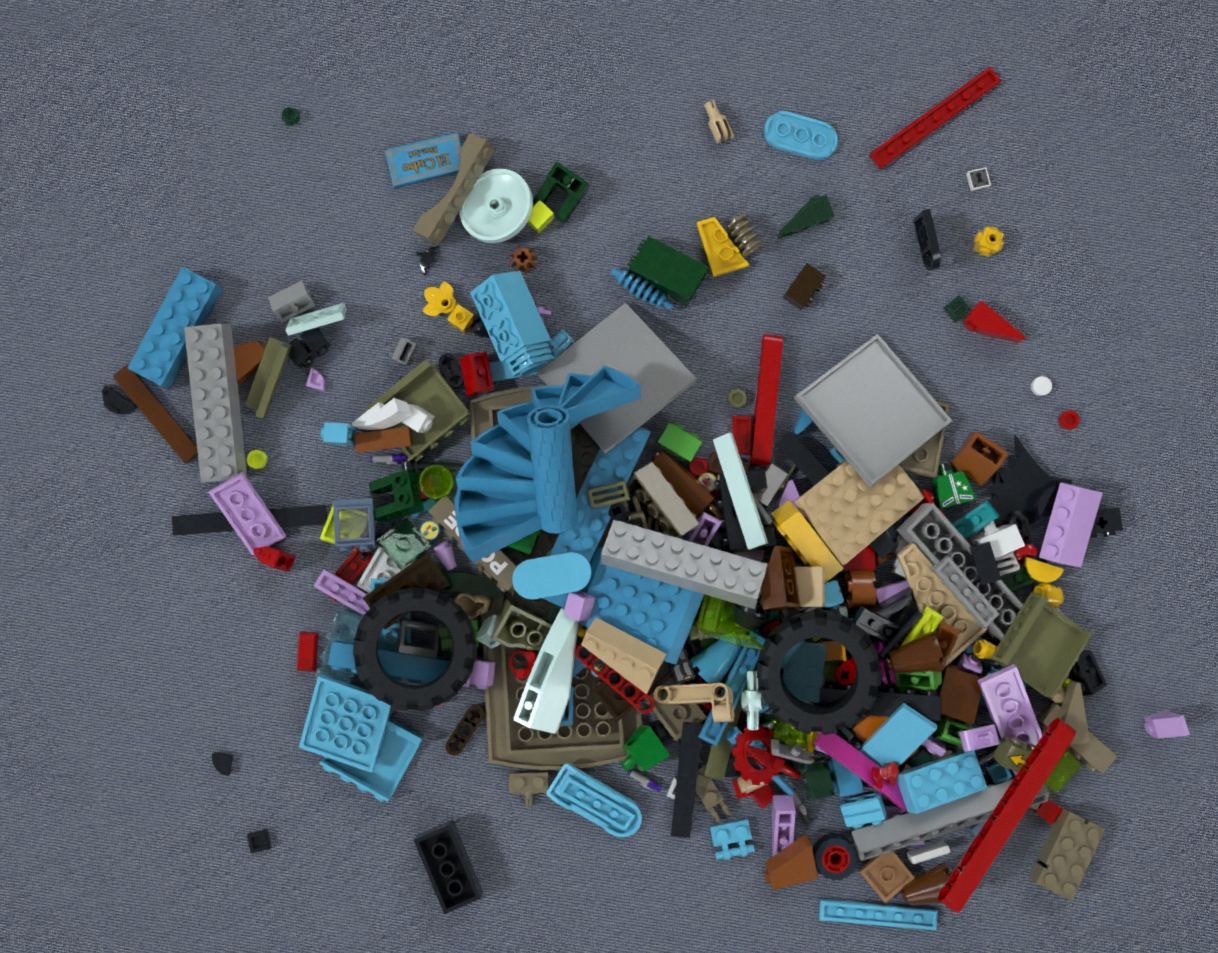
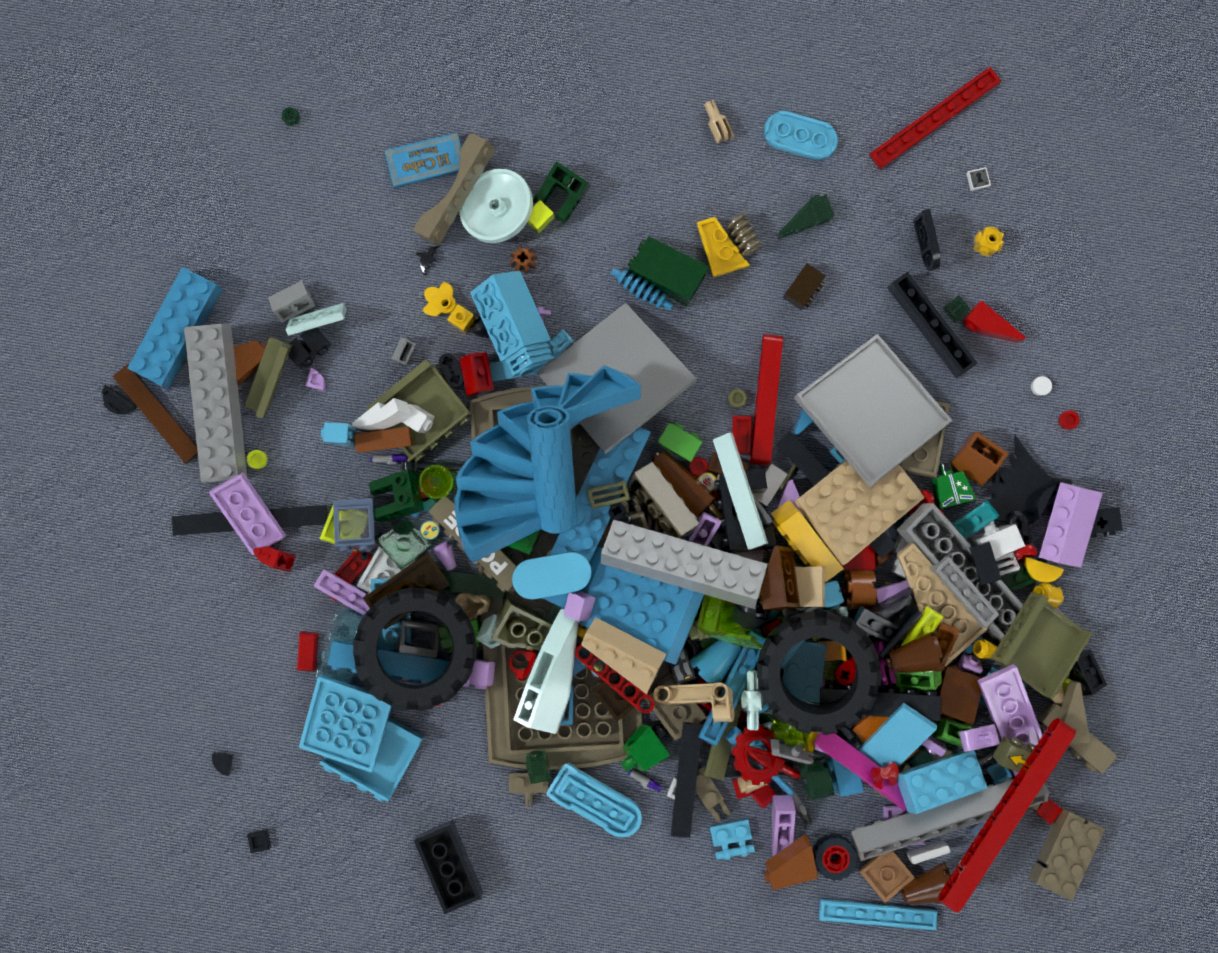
(453, 738): dark brown beam -> none
(537, 766): none -> clear green brick
(863, 810): medium azure brick -> none
(932, 325): none -> black brick
(1062, 772): clear neon green tile -> none
(1166, 725): lavender slope -> none

